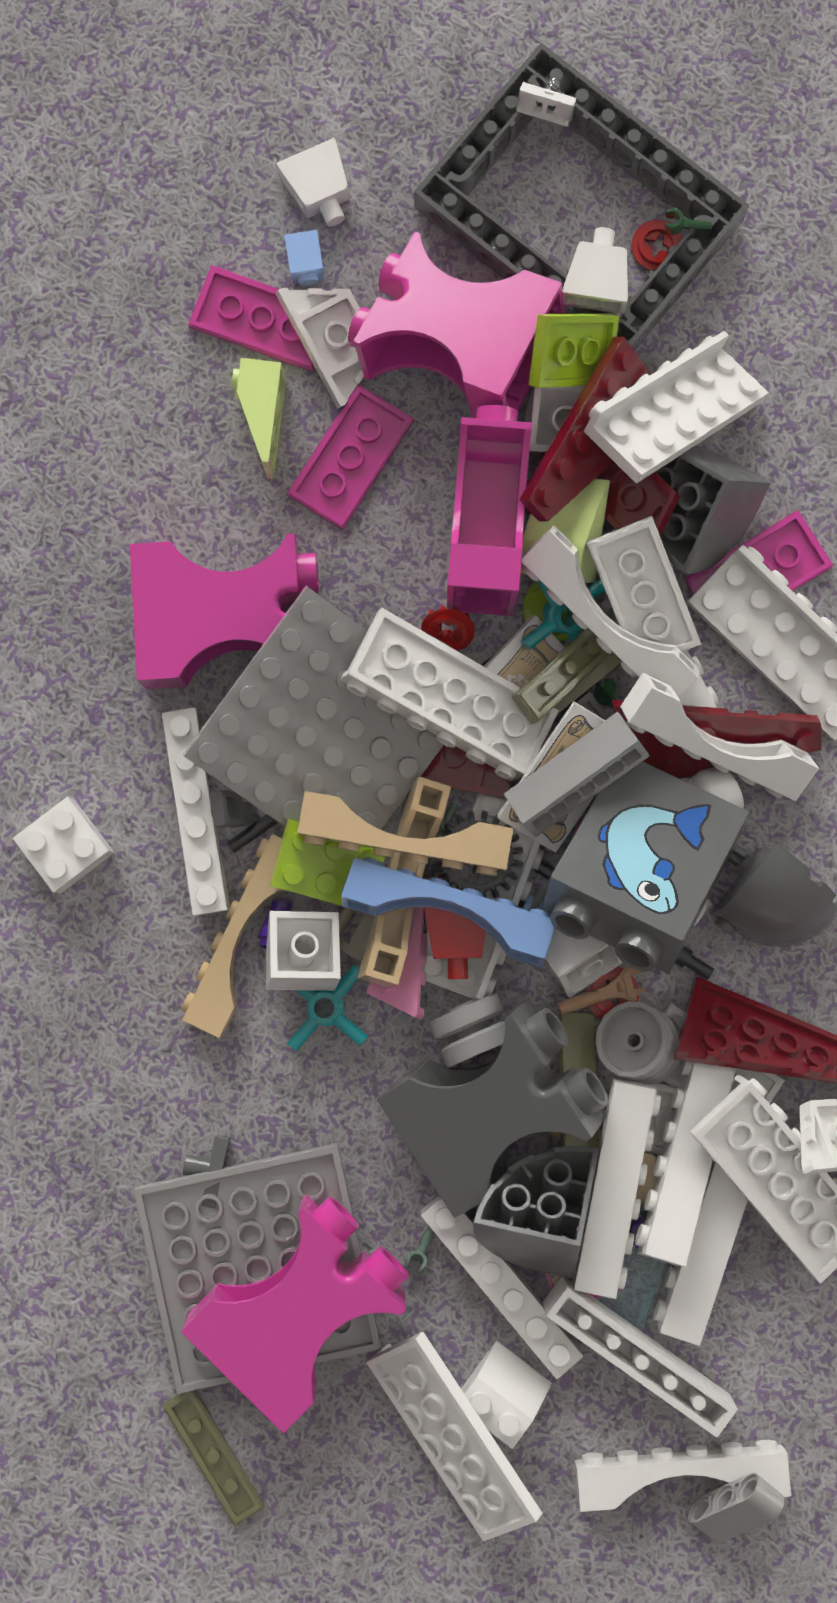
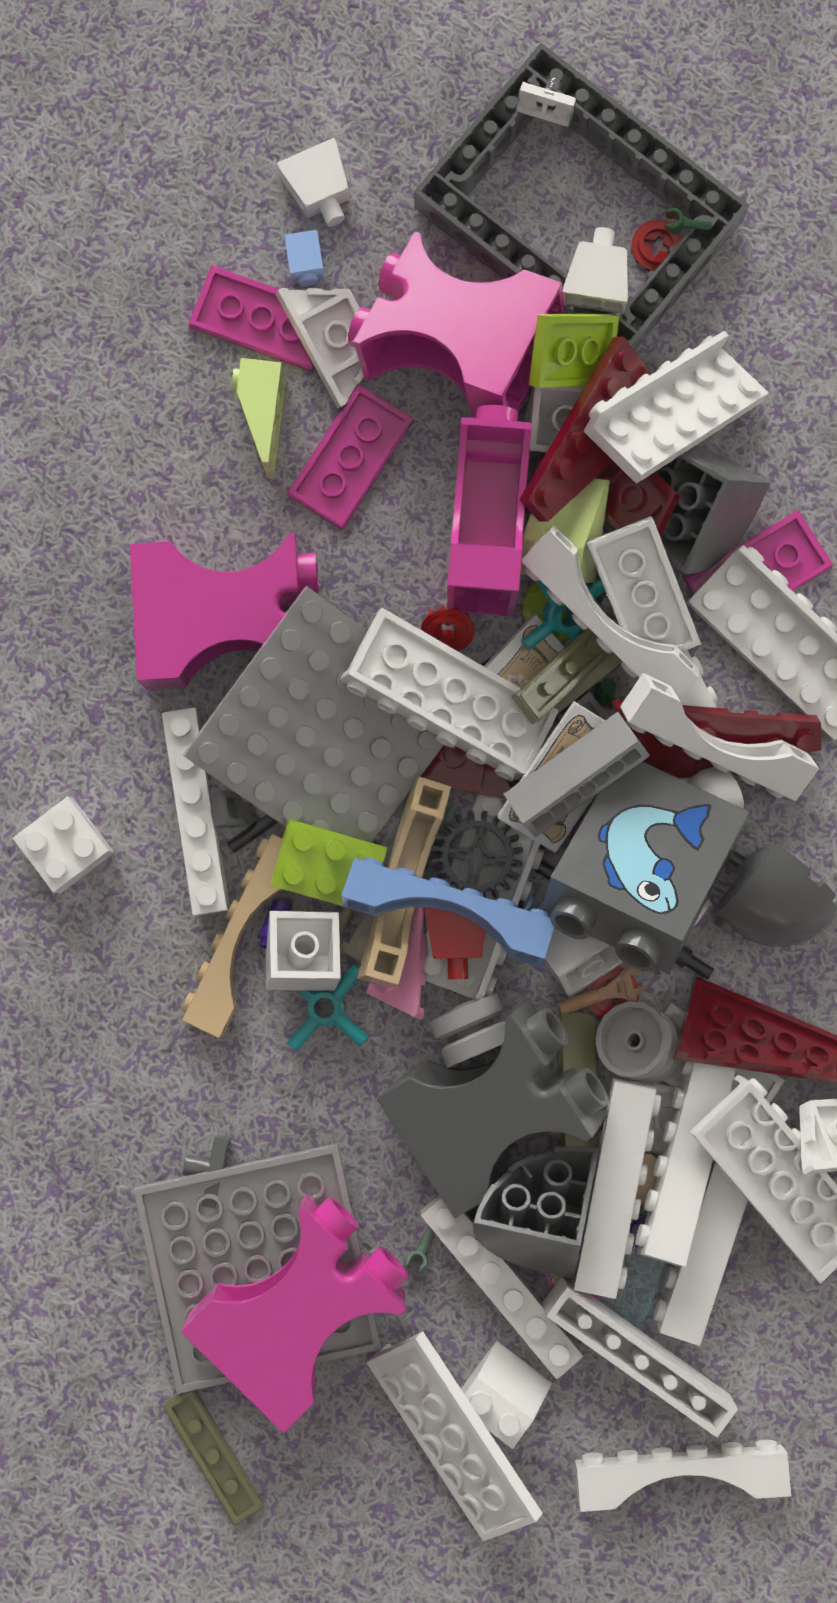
(330, 819): tan arch -> none
(736, 1508): light grey beam -> none

